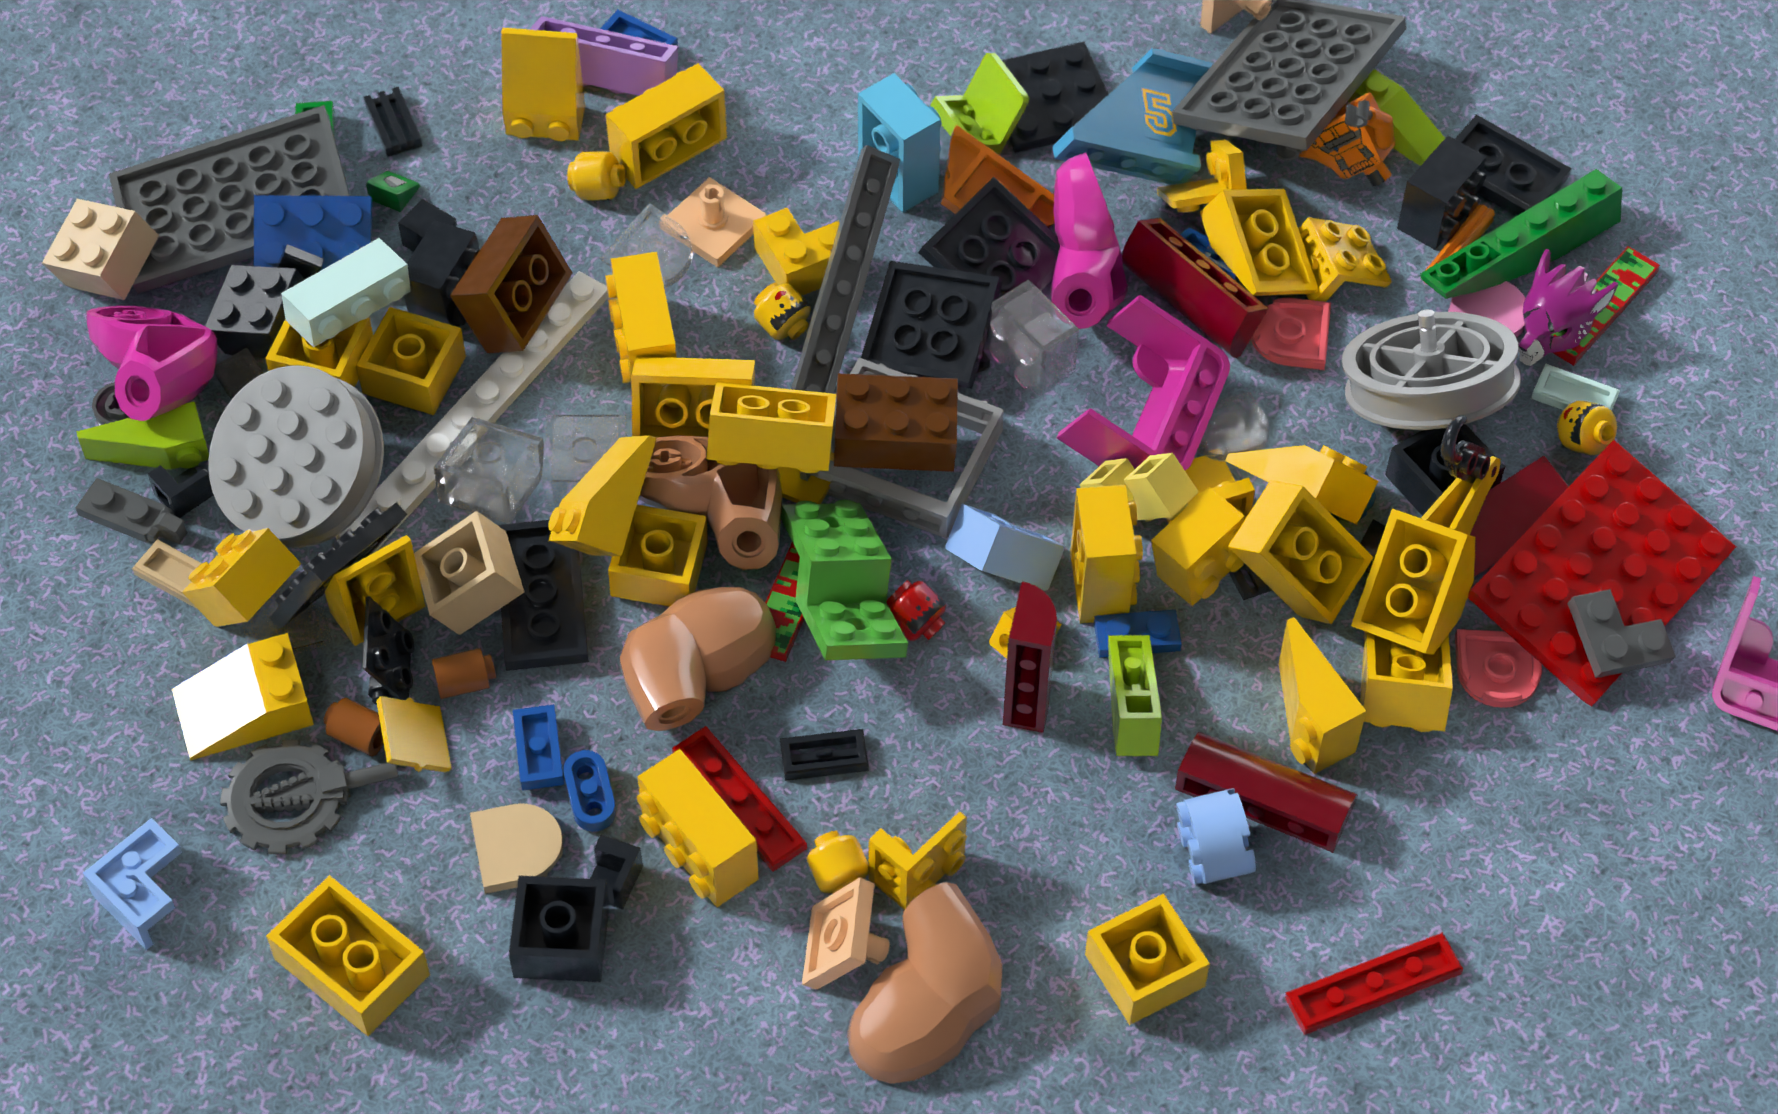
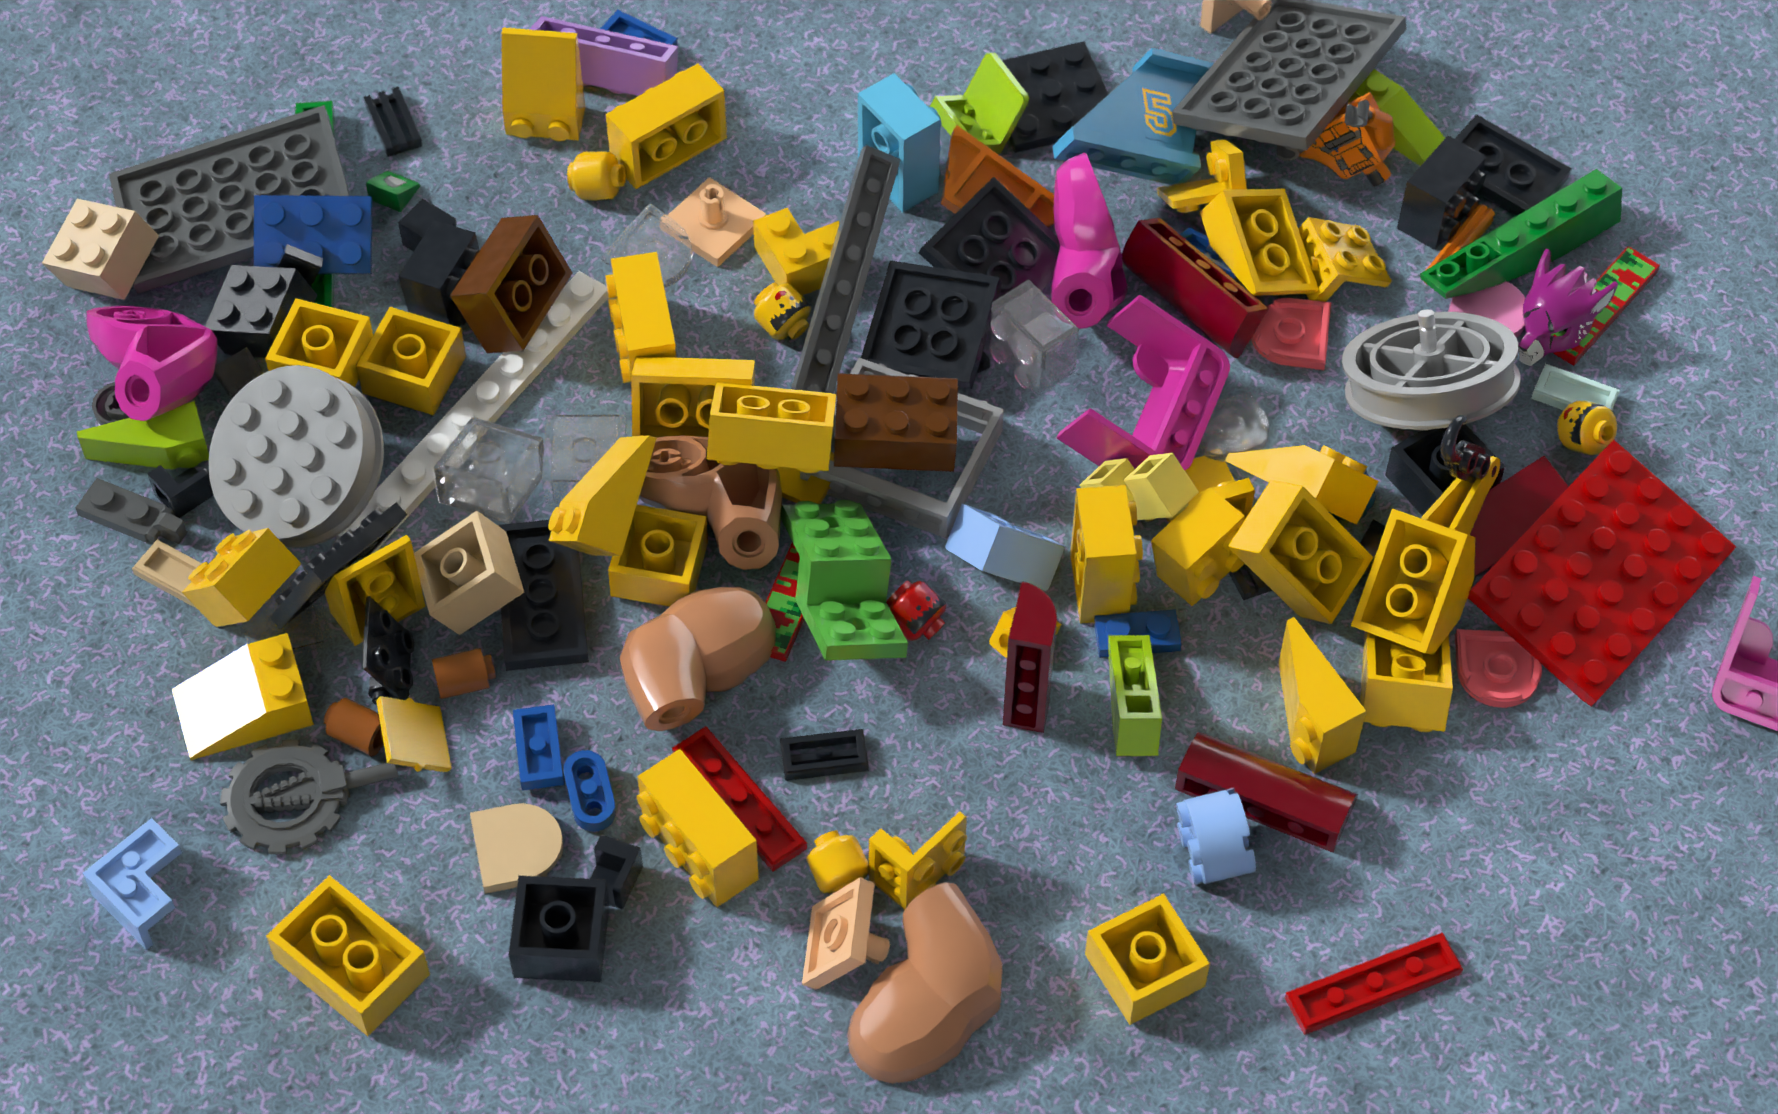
(346, 292): light aqua brick -> none
(1612, 645): dark grey plate -> none

